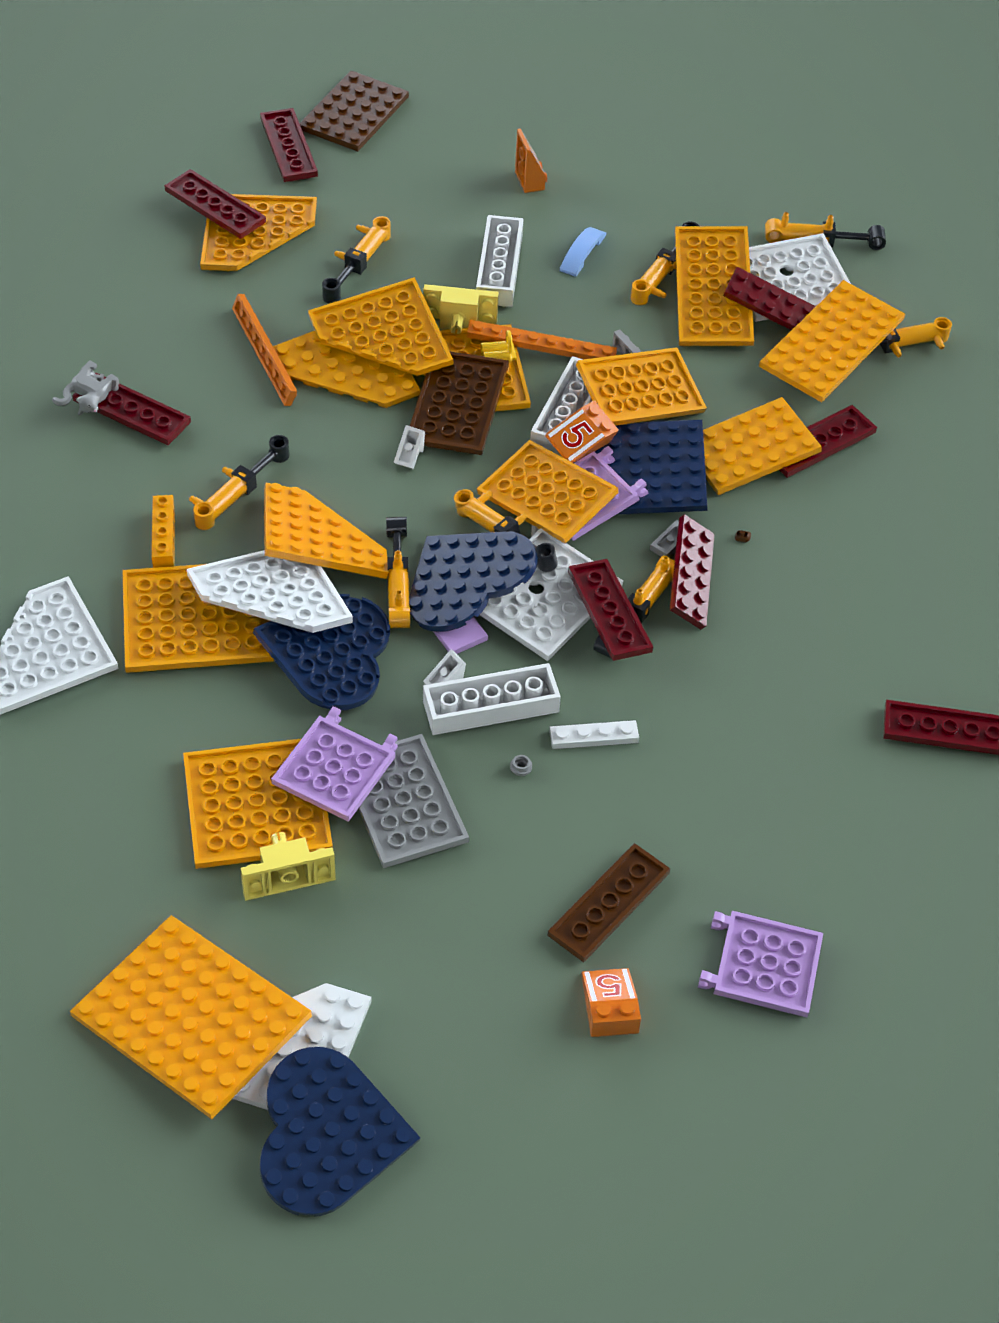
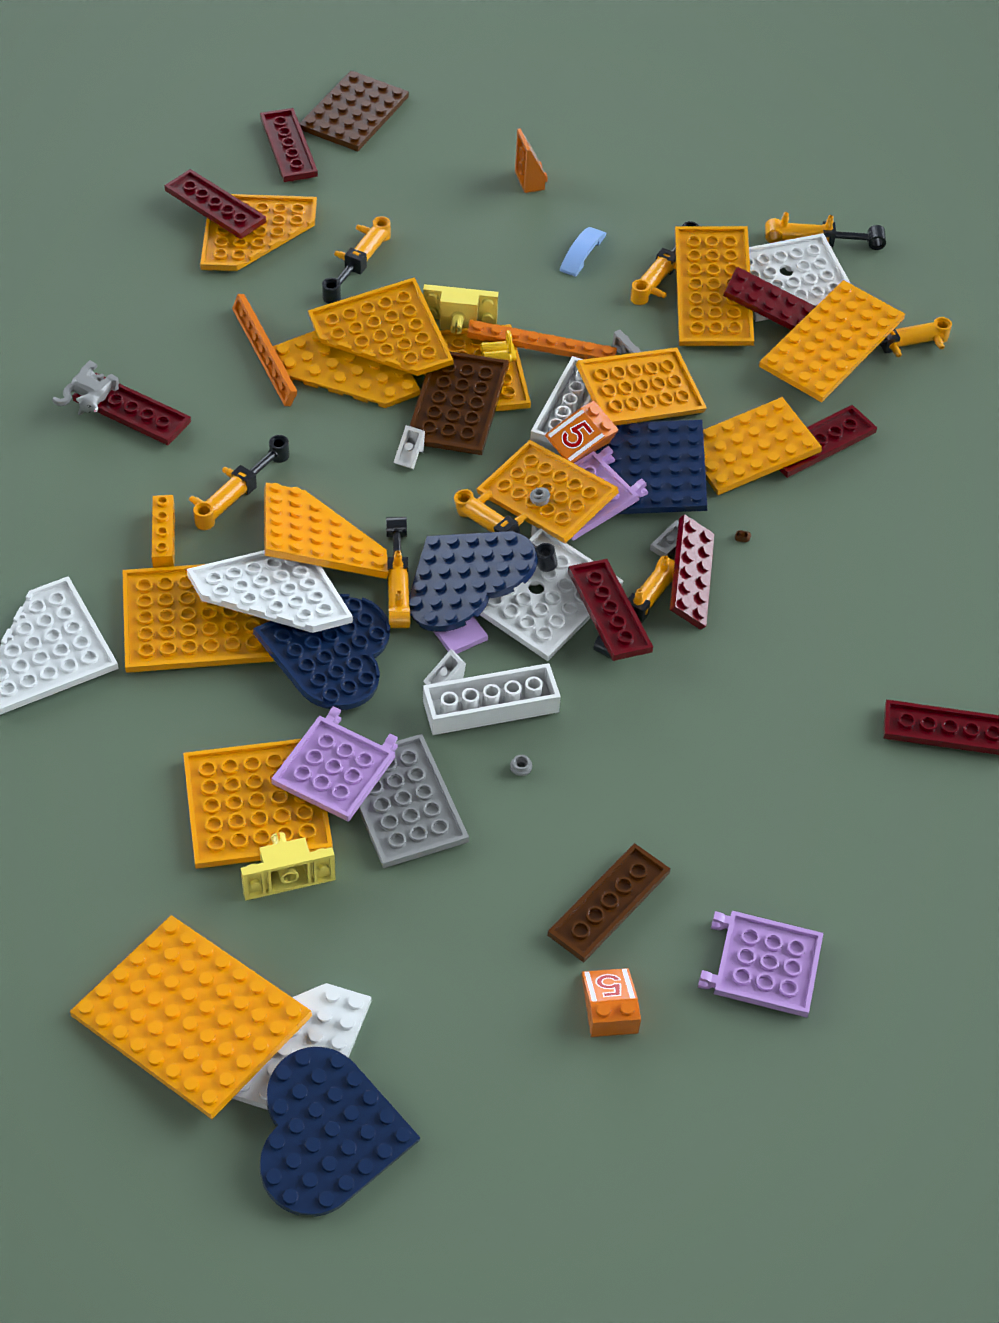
(500, 257): white brick -> none
(540, 496): none -> light grey plate
(594, 734): white plate -> none

